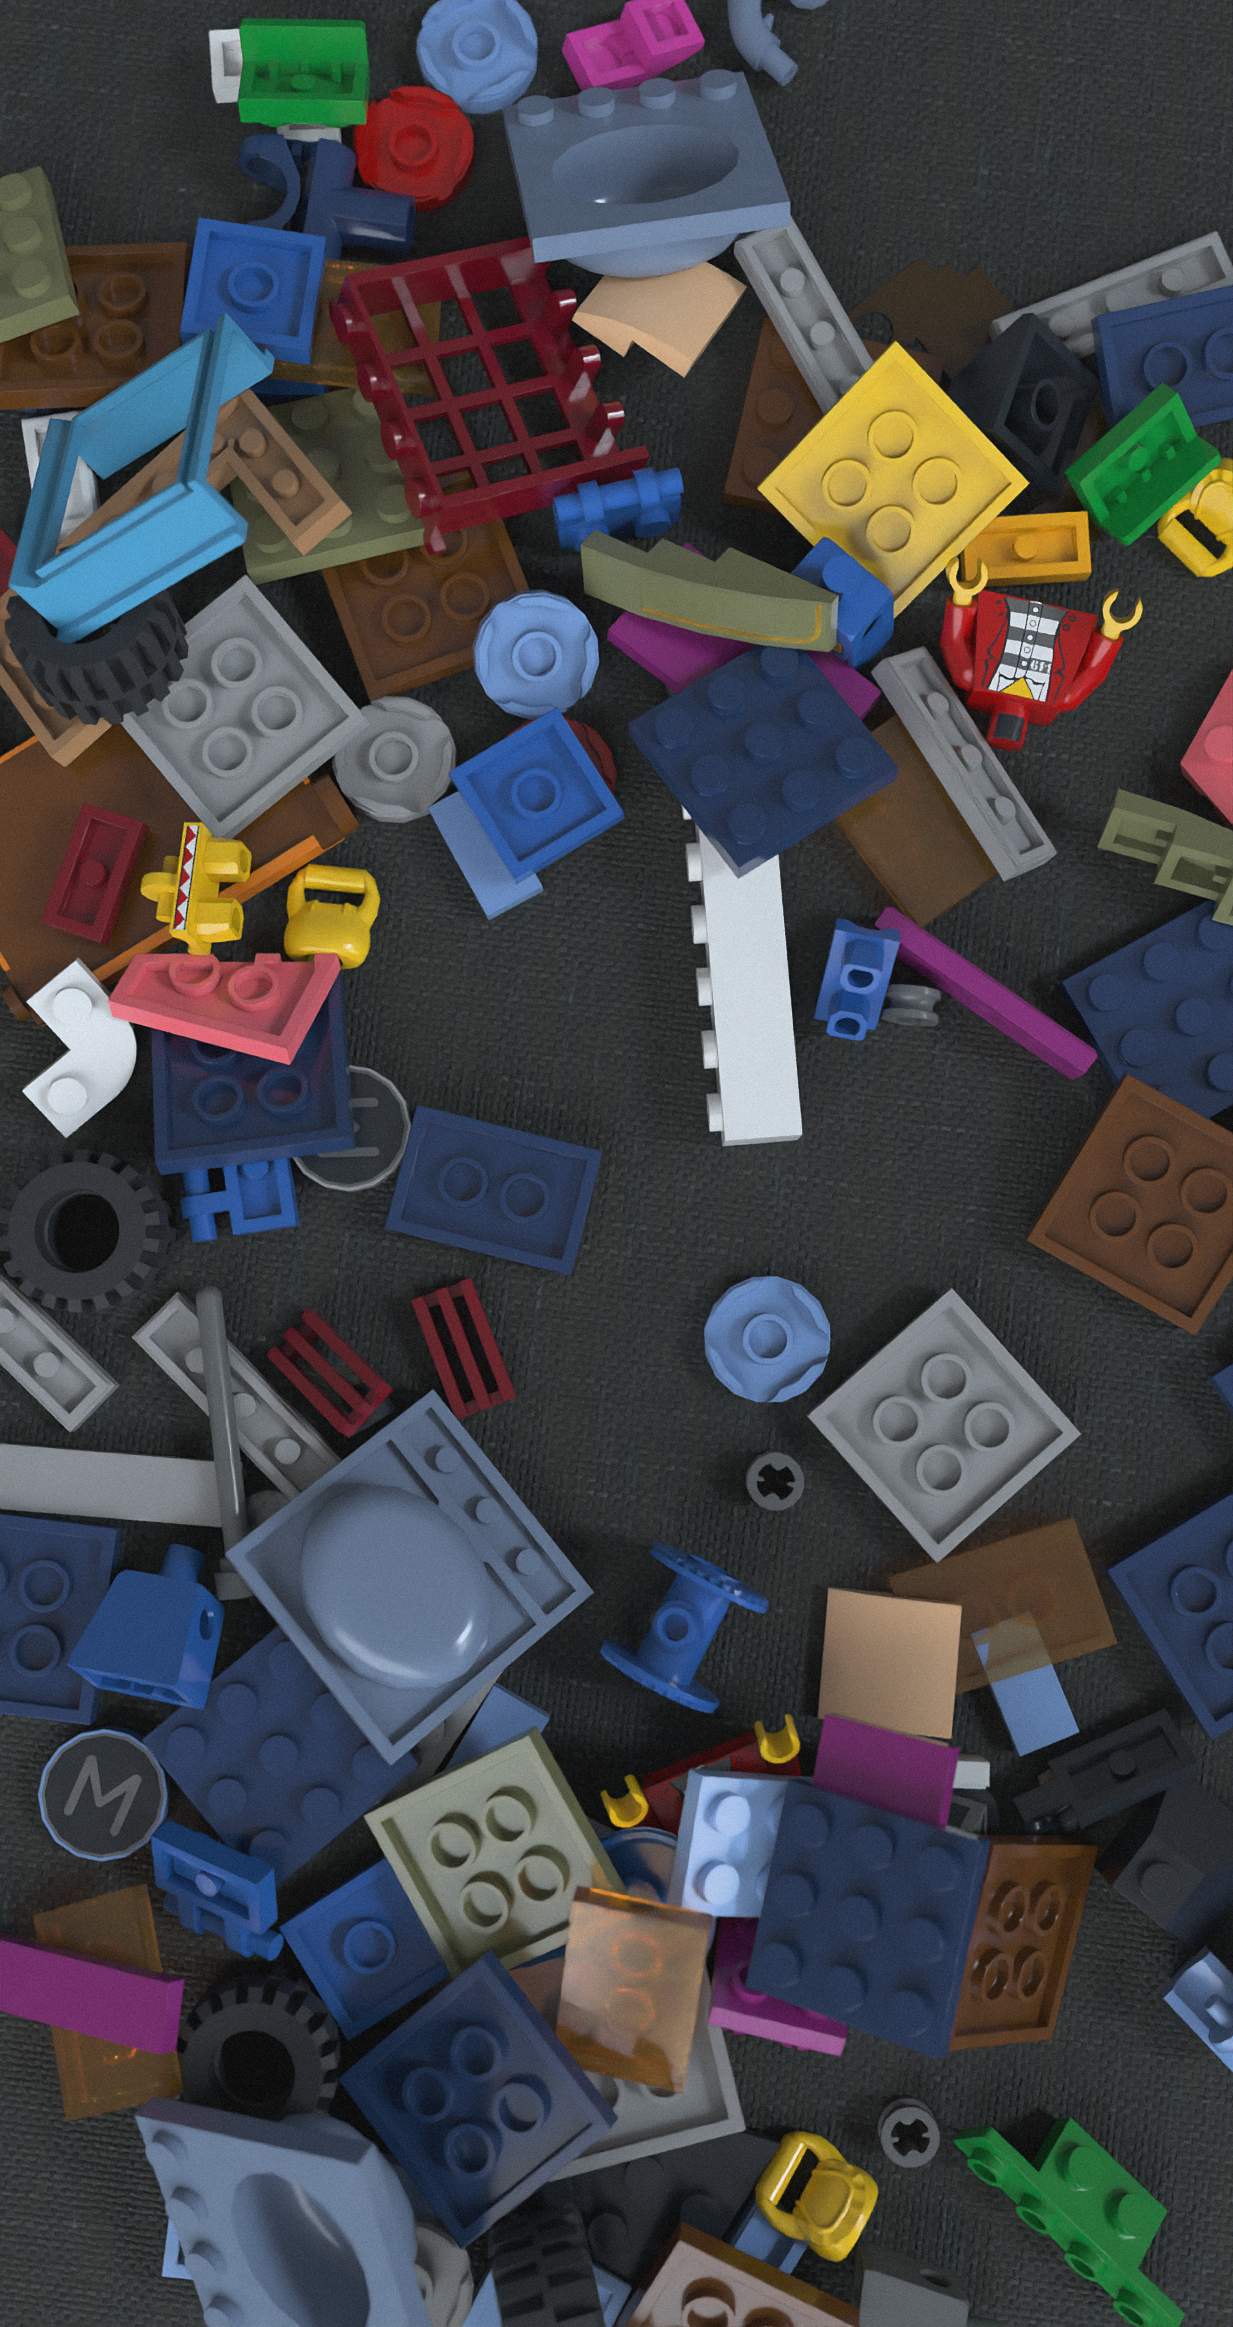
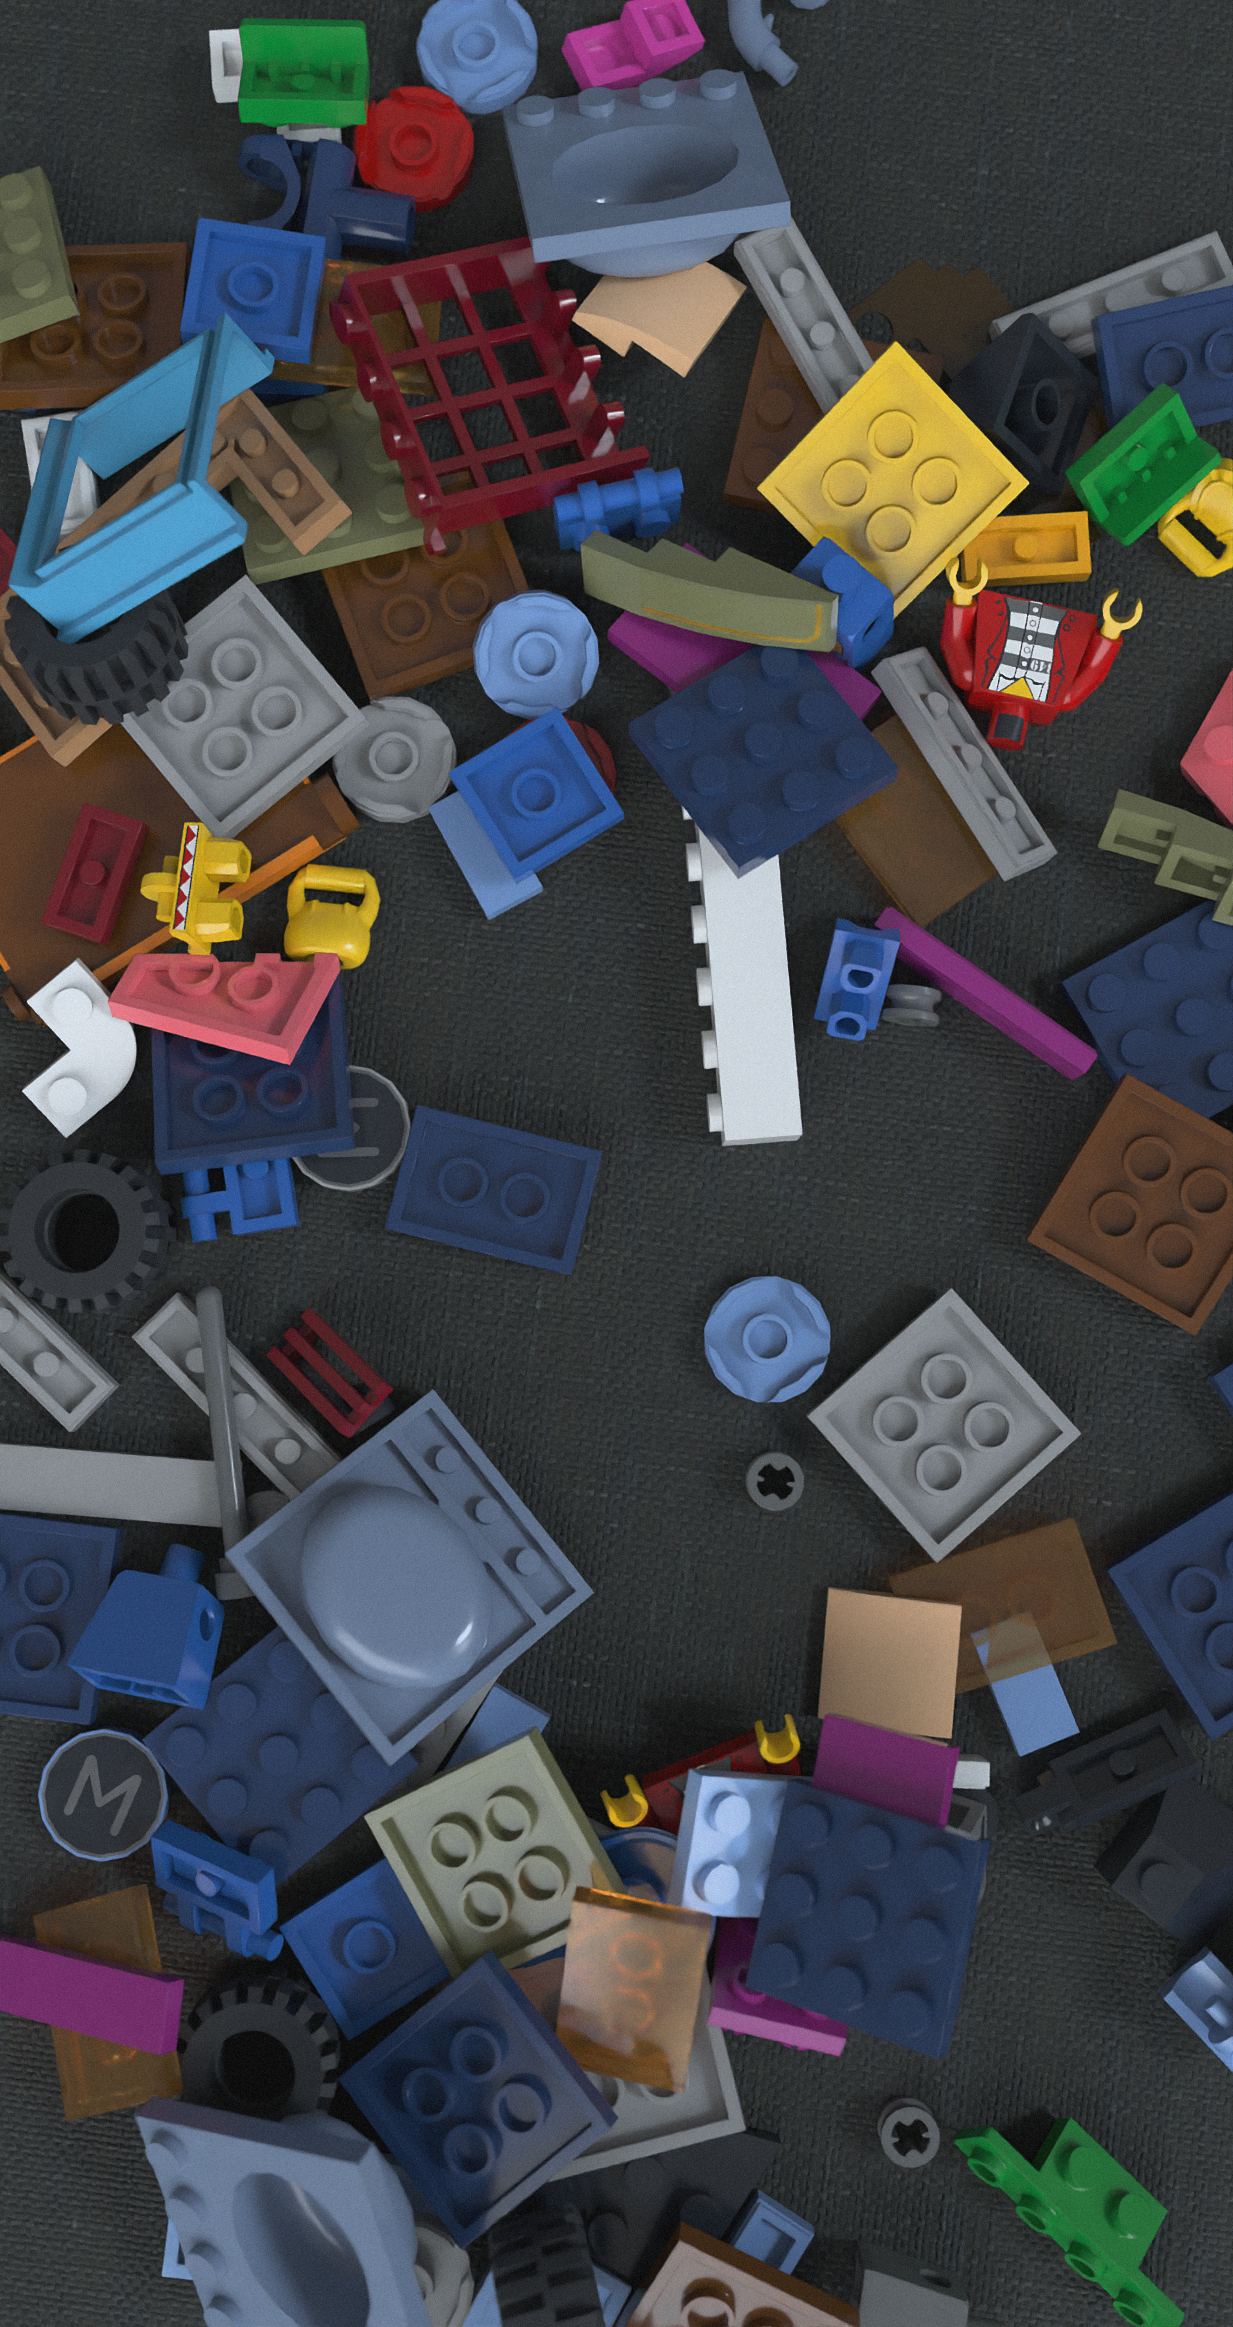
(445, 1299): dark red tile -> none
(683, 1628): blue hose -> none
(832, 2204): yellow piece -> none
(1022, 1939): reddish brown plate -> none

